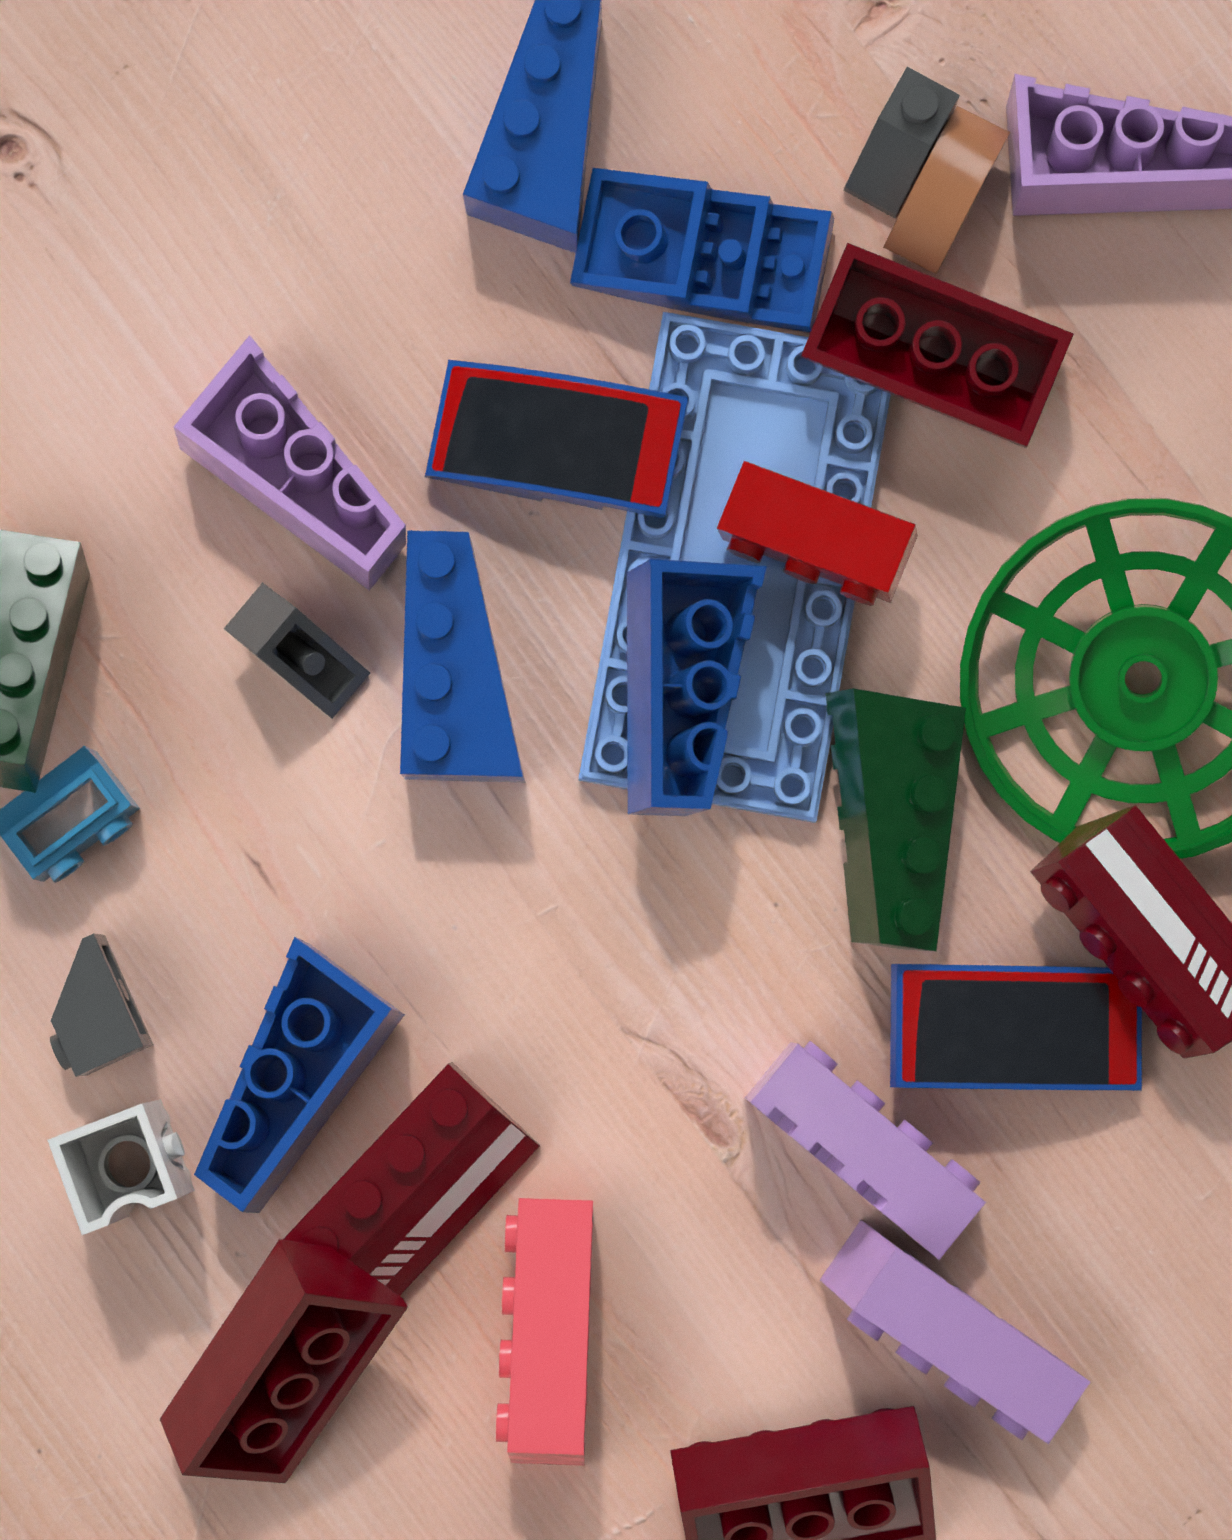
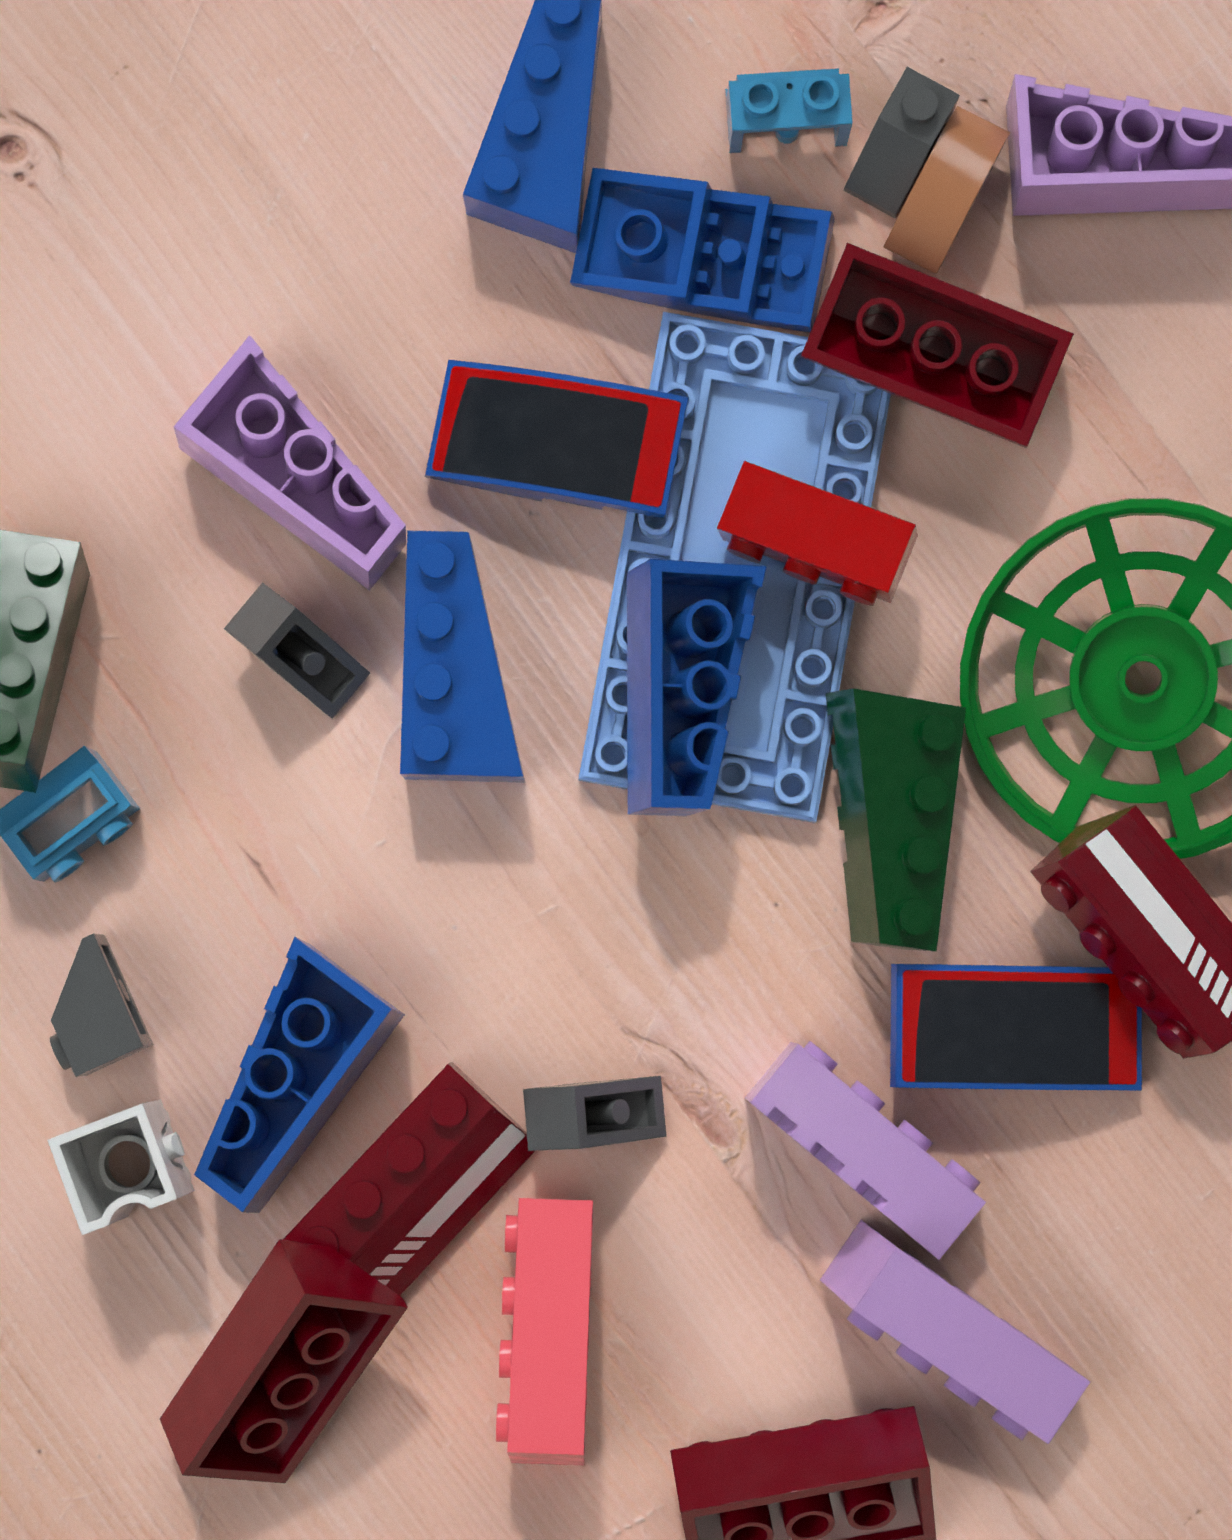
(594, 1113): none -> dark grey slope
(788, 104): none -> dark azure window

